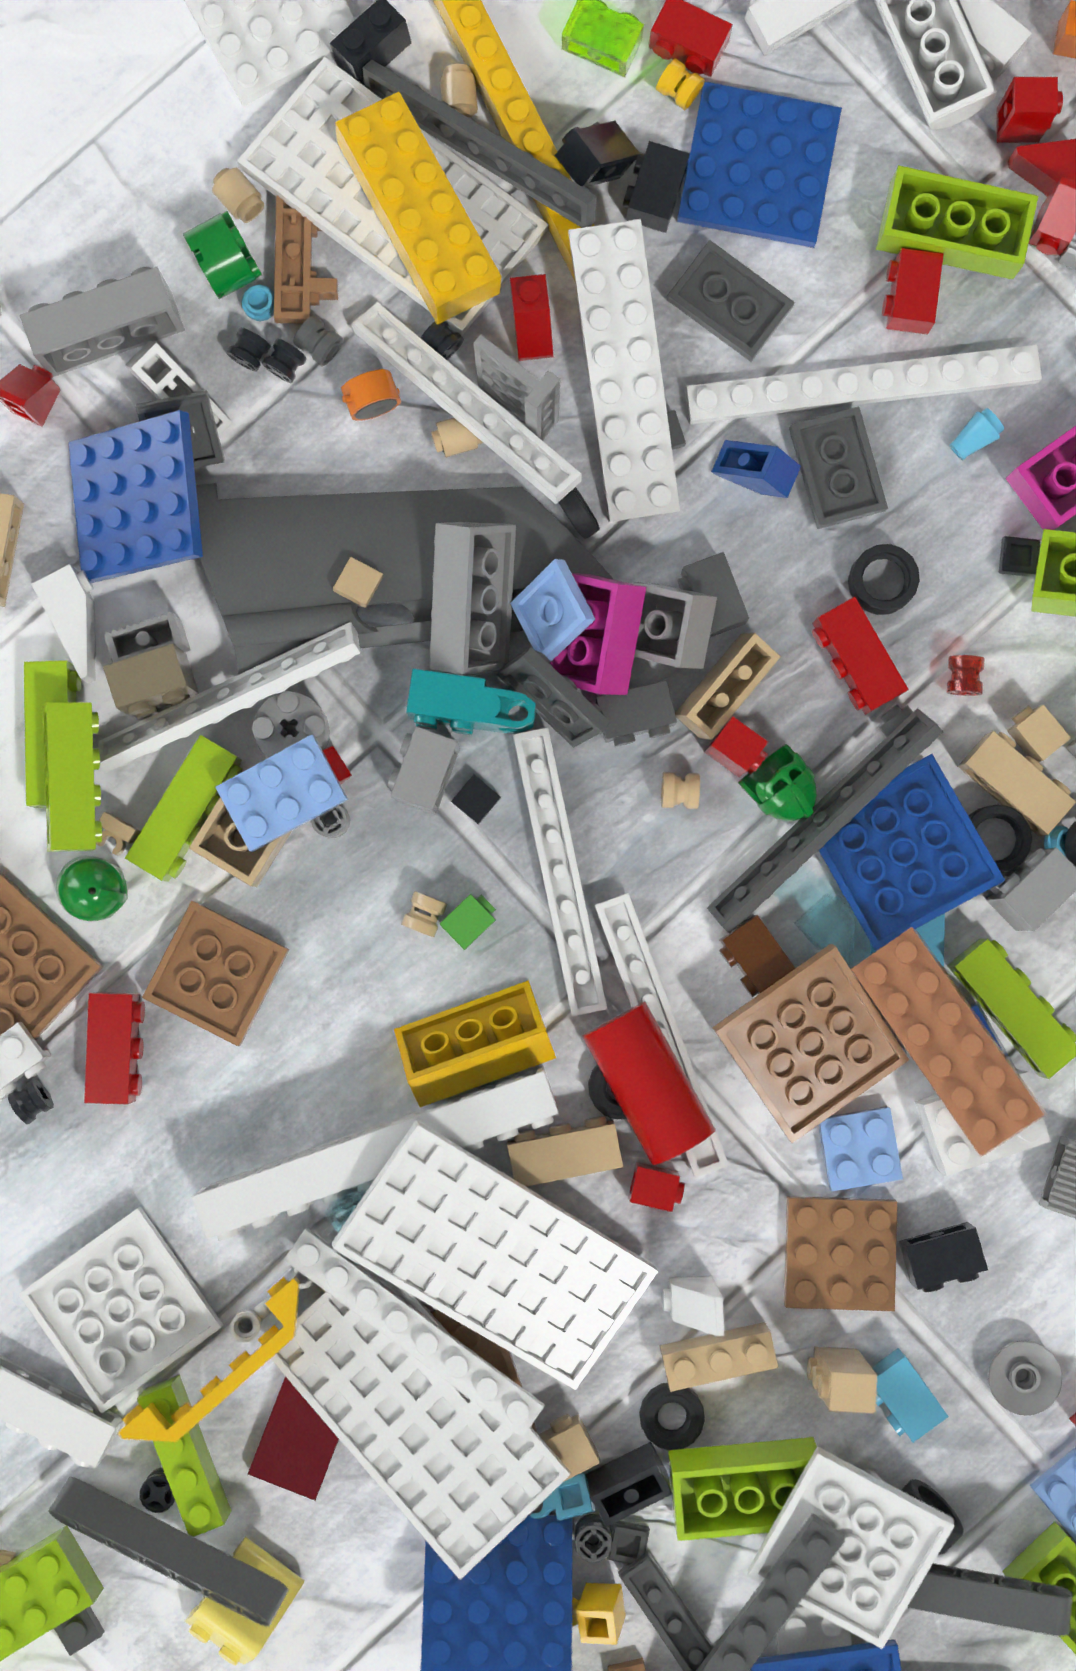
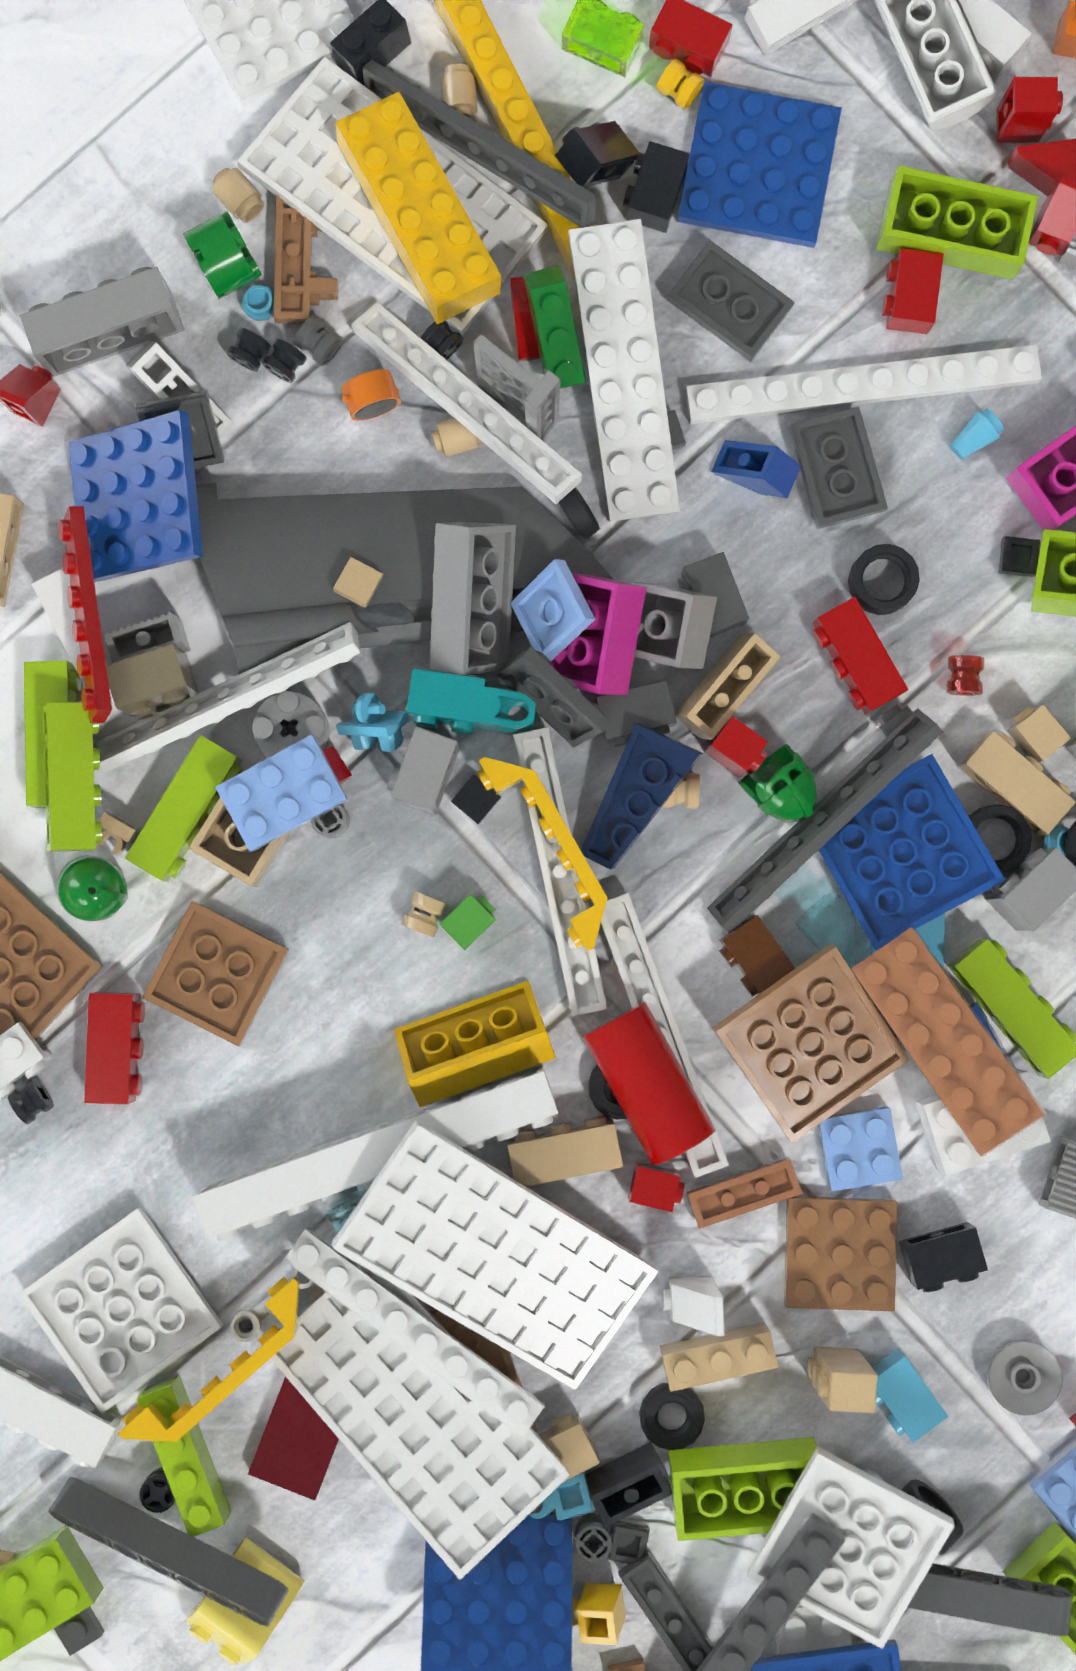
(86, 627): none -> red plate
(373, 721): none -> medium azure hips
(503, 776): none -> yellow slope
(554, 325): none -> green brick
(639, 788): none -> dark blue wing
(744, 1192): none -> nougat plate

